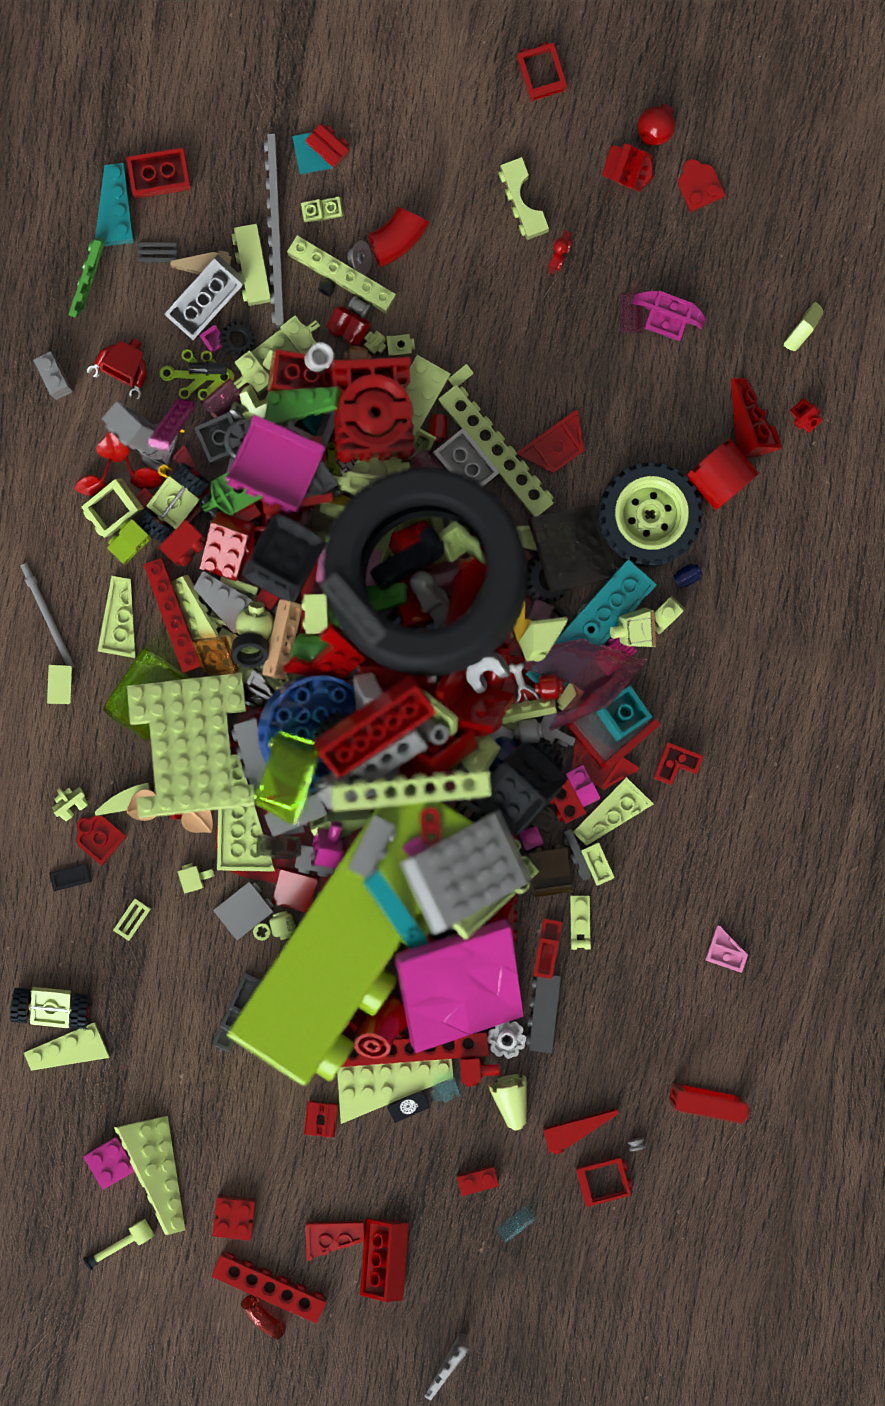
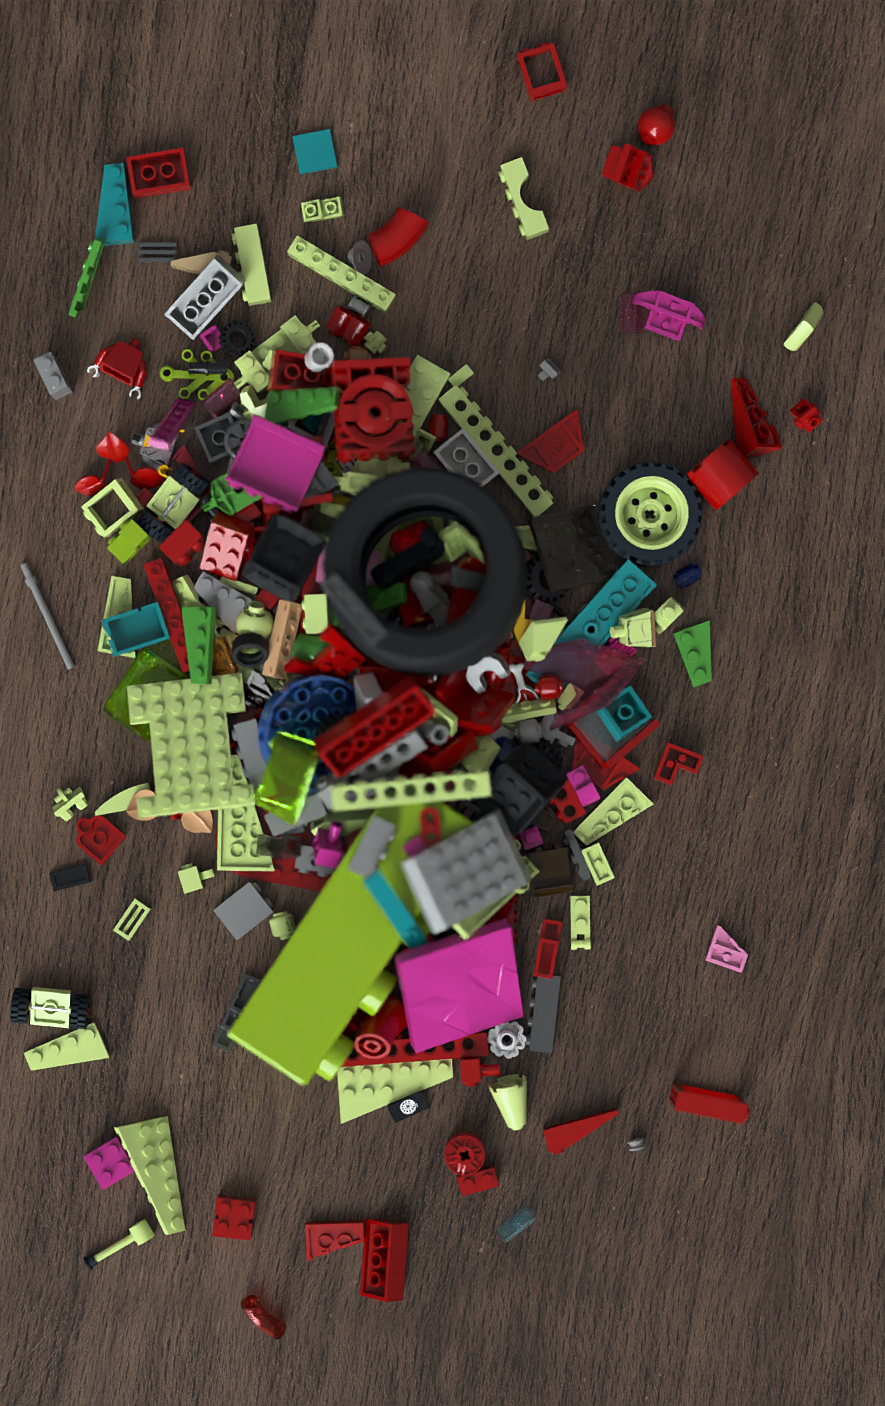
(59, 684): yellowish green panel -> none
(130, 426): light grey brick -> none
(135, 629): none -> teal piece
(199, 636): none -> bright green wing
(256, 929): yellowish green bush -> none
(274, 223): light grey plate -> none
(294, 890): tile -> none
(311, 1312): red brick -> none
(326, 288): black hinge -> none
(328, 145): red brick -> none
(330, 1114): red piece -> none
(395, 351): yellowish green brick -> none
(445, 1090): clear light blue brick -> none
(452, 1359): light grey tile -> none
(459, 1143): none -> red wheel
(468, 579): none -> dark grey tile
(549, 369): none -> light grey tile
(560, 246): red plate -> none
(627, 1185): red window -> none
(696, 652): none -> bright green wing
(699, 185): red plate -> none

